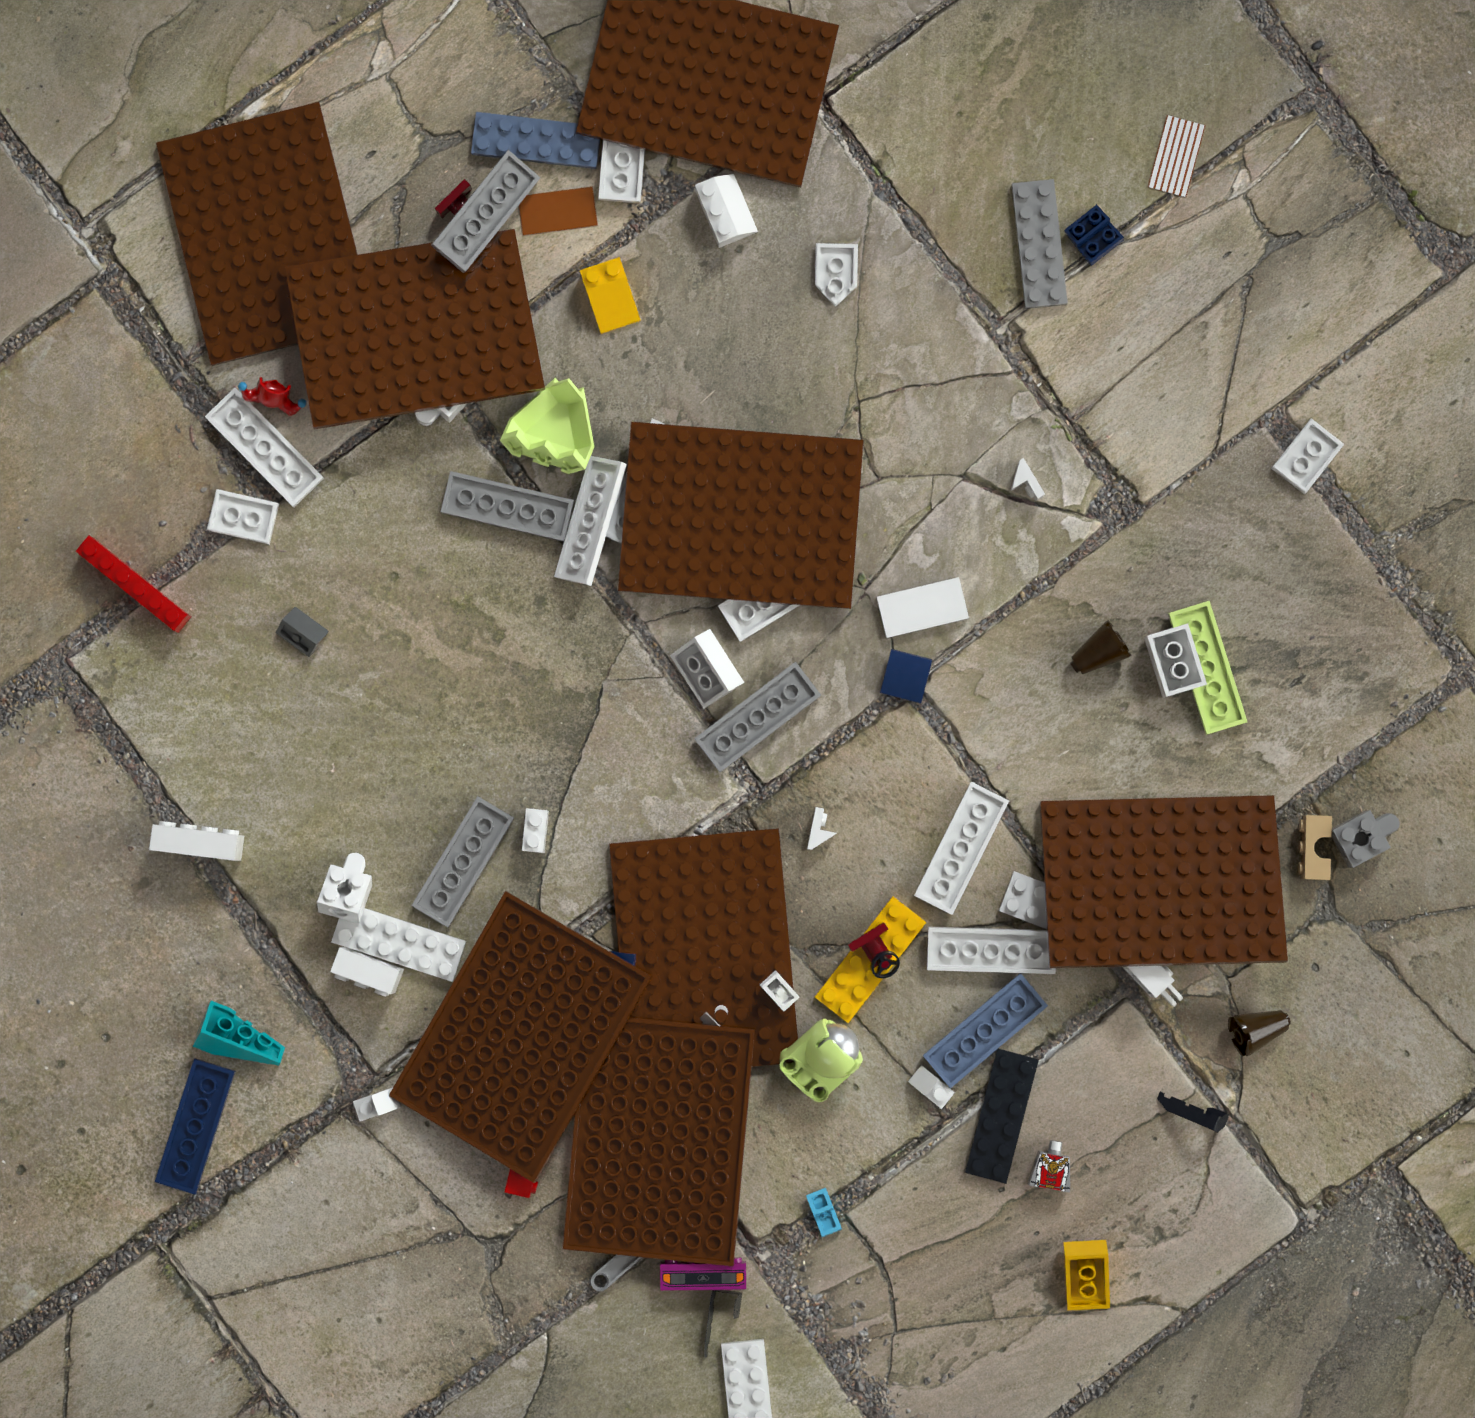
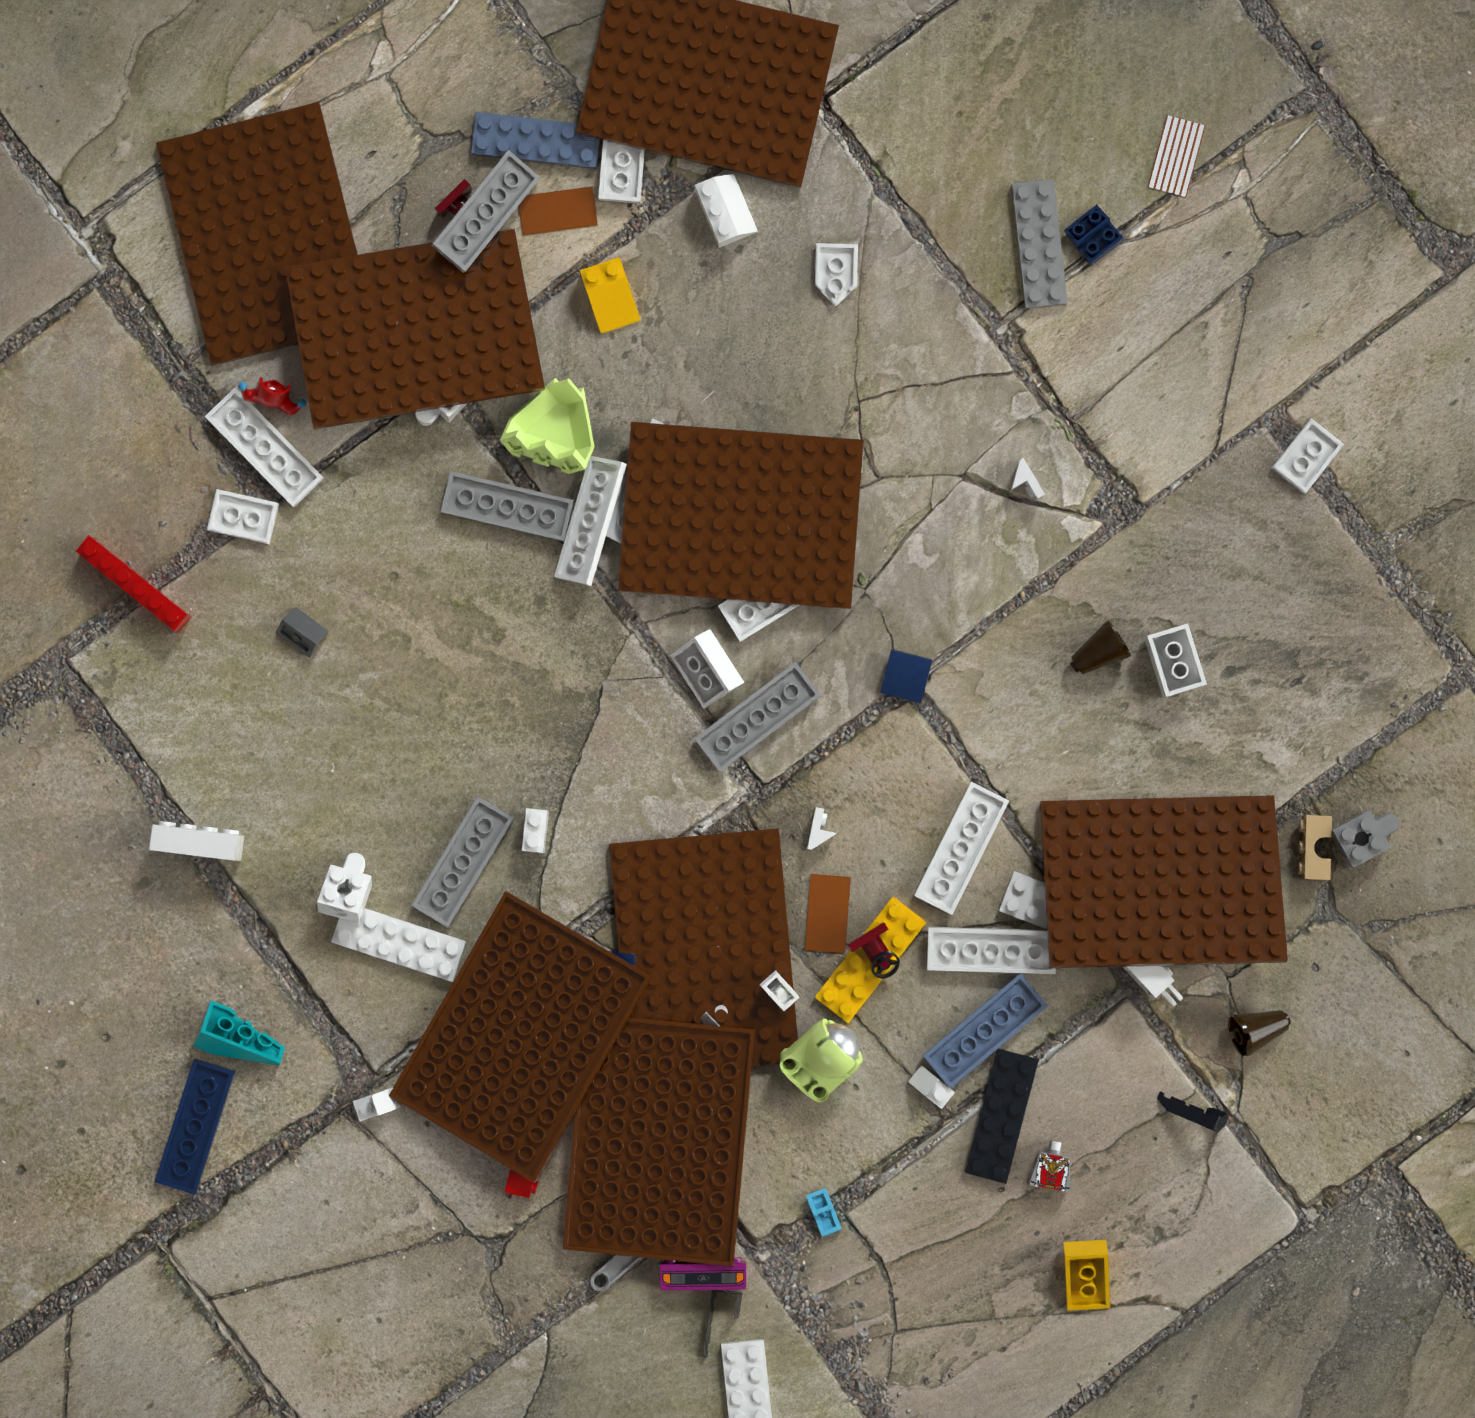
(366, 971): white brick -> none
(827, 913): none -> dark orange sticker
(922, 607): white tile -> none
(1219, 699): yellowish green plate -> none

